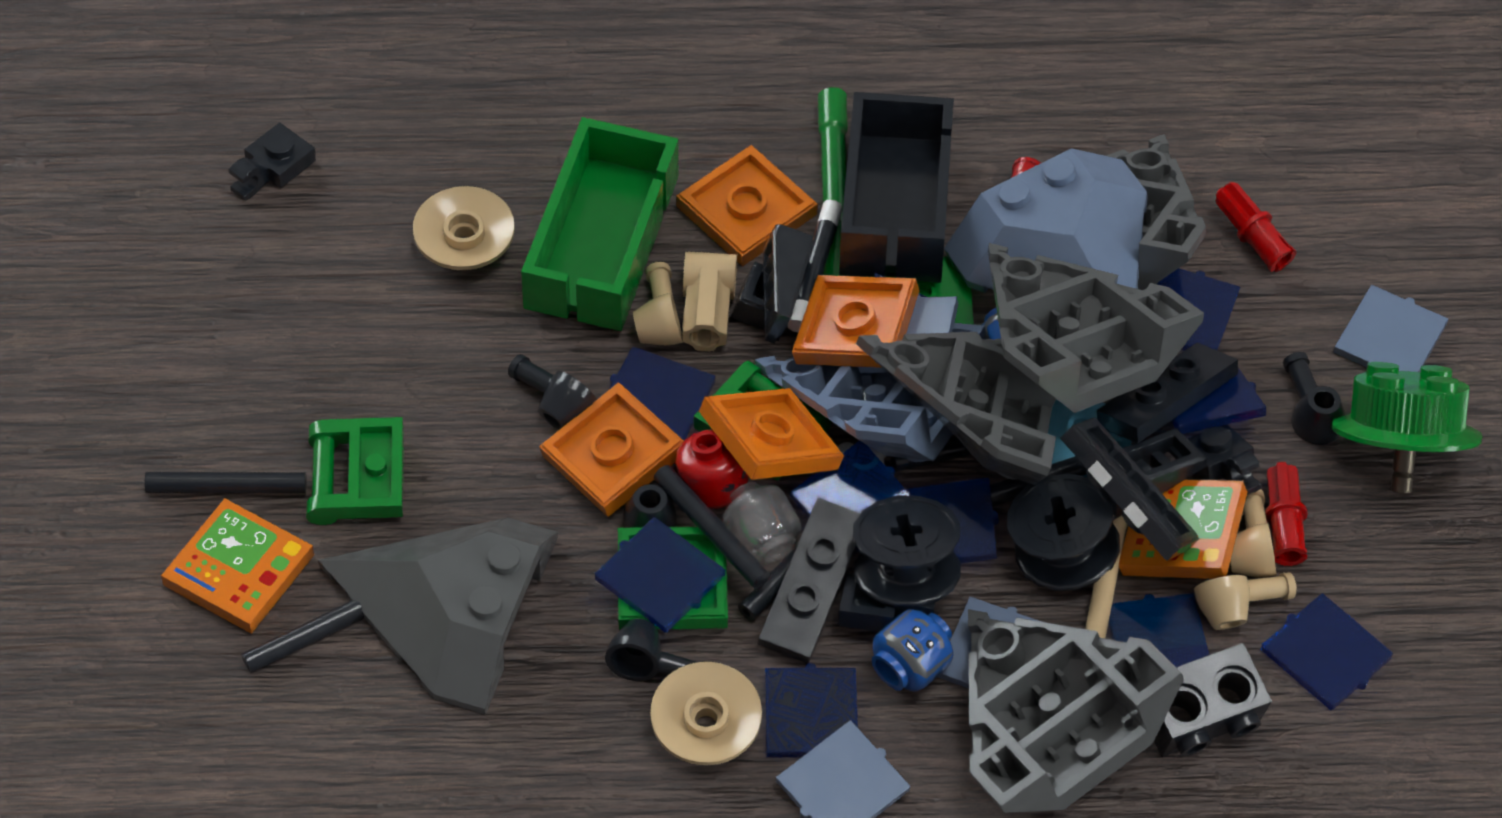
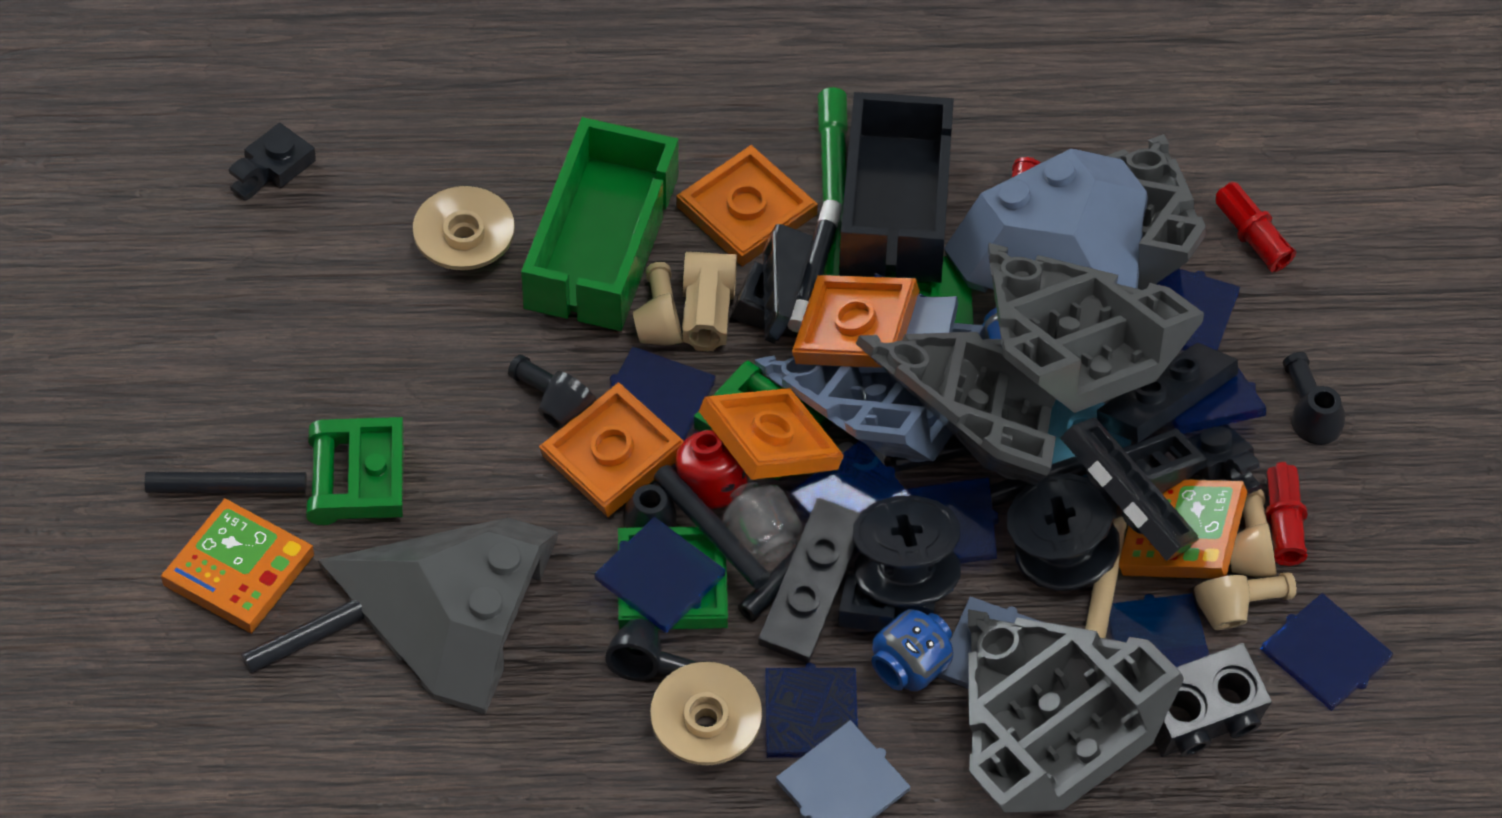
(1390, 331): sand blue piece -> none
(1408, 415): green piece -> none

